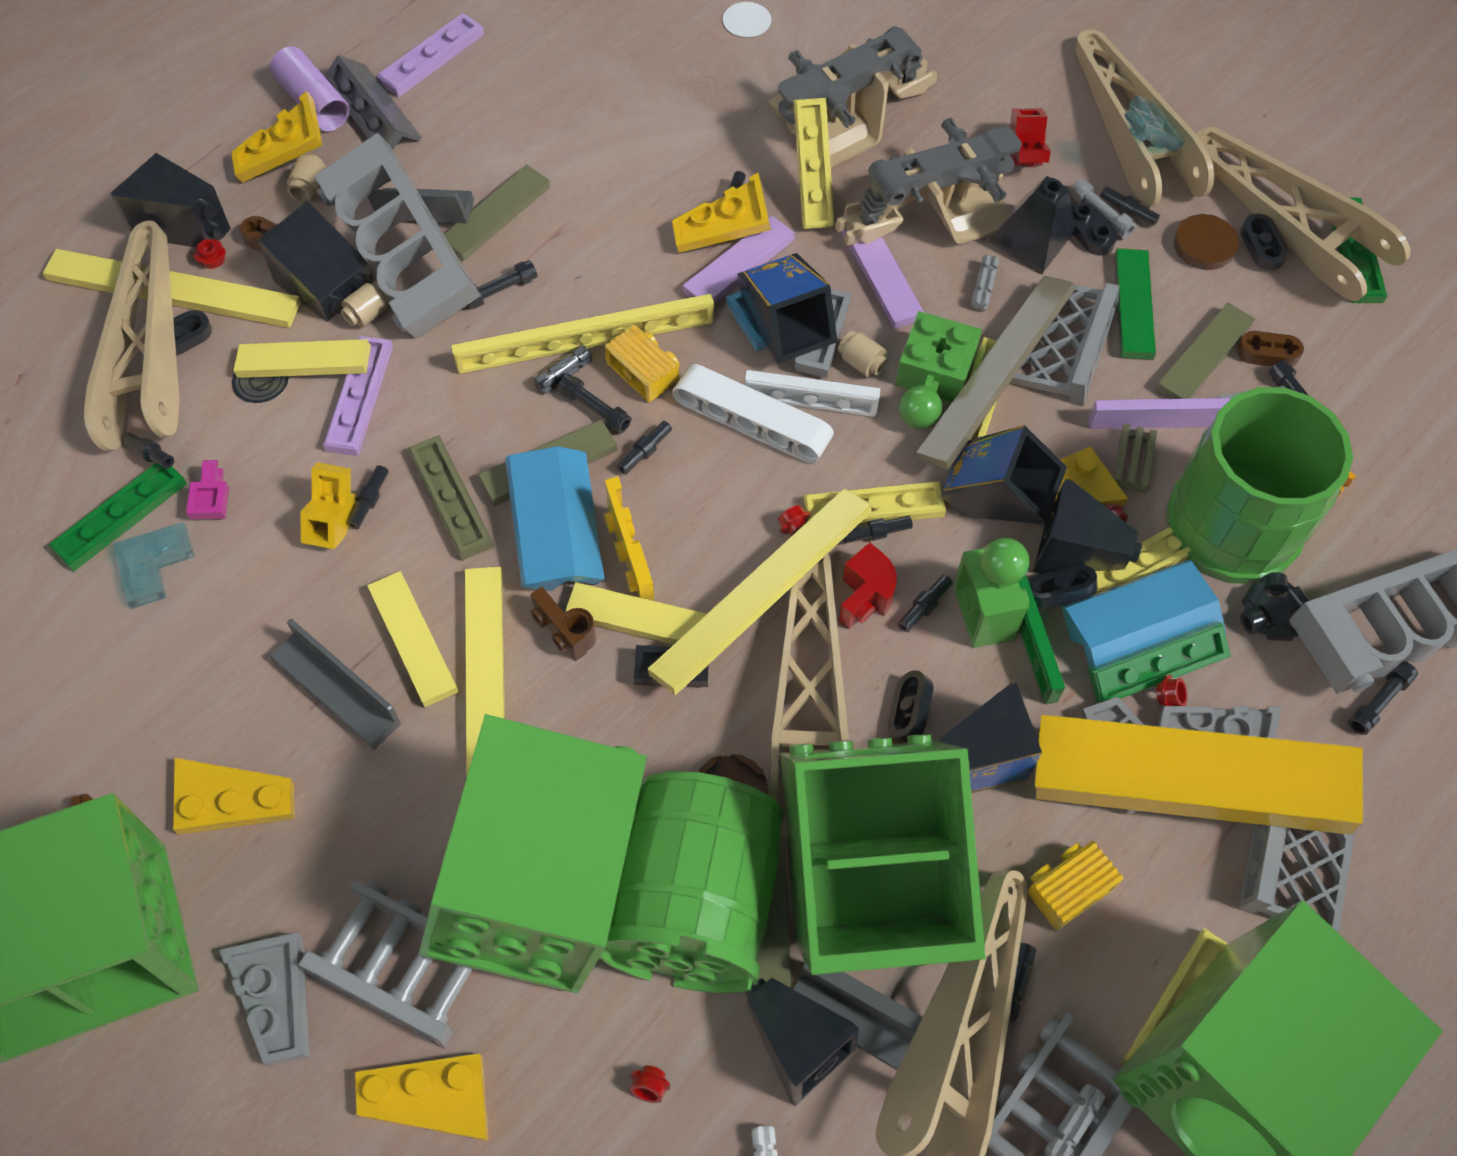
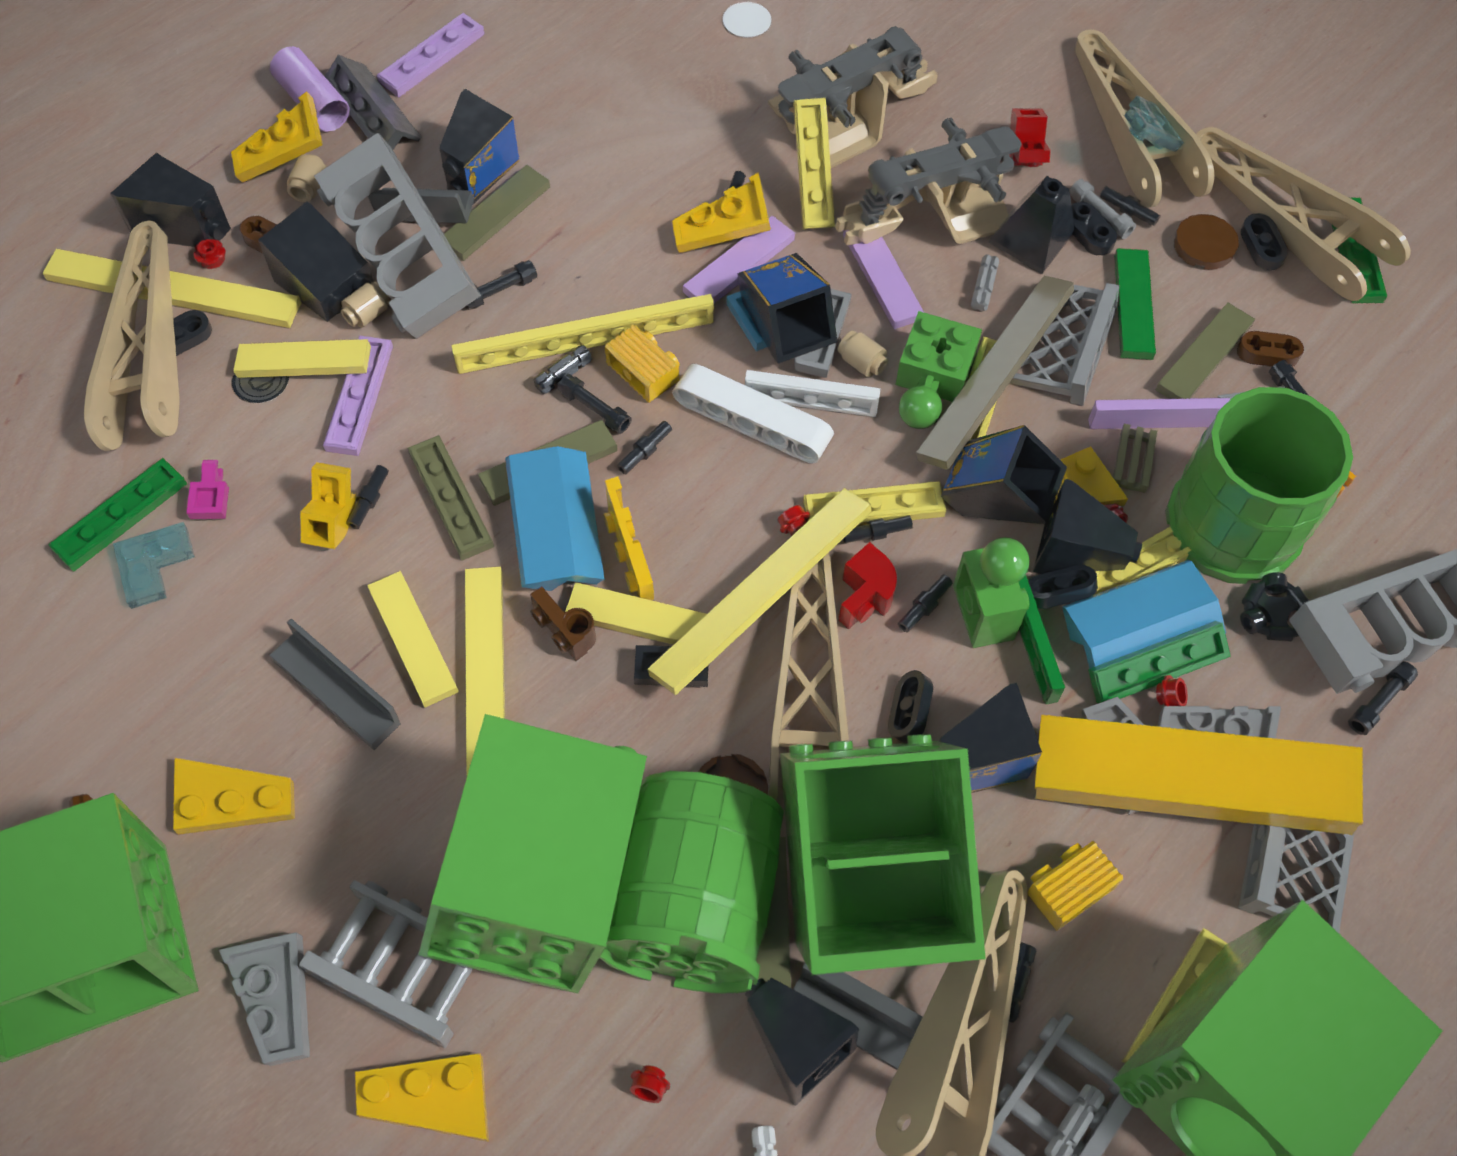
(148, 450): black bar -> none
(477, 145): none -> black slope

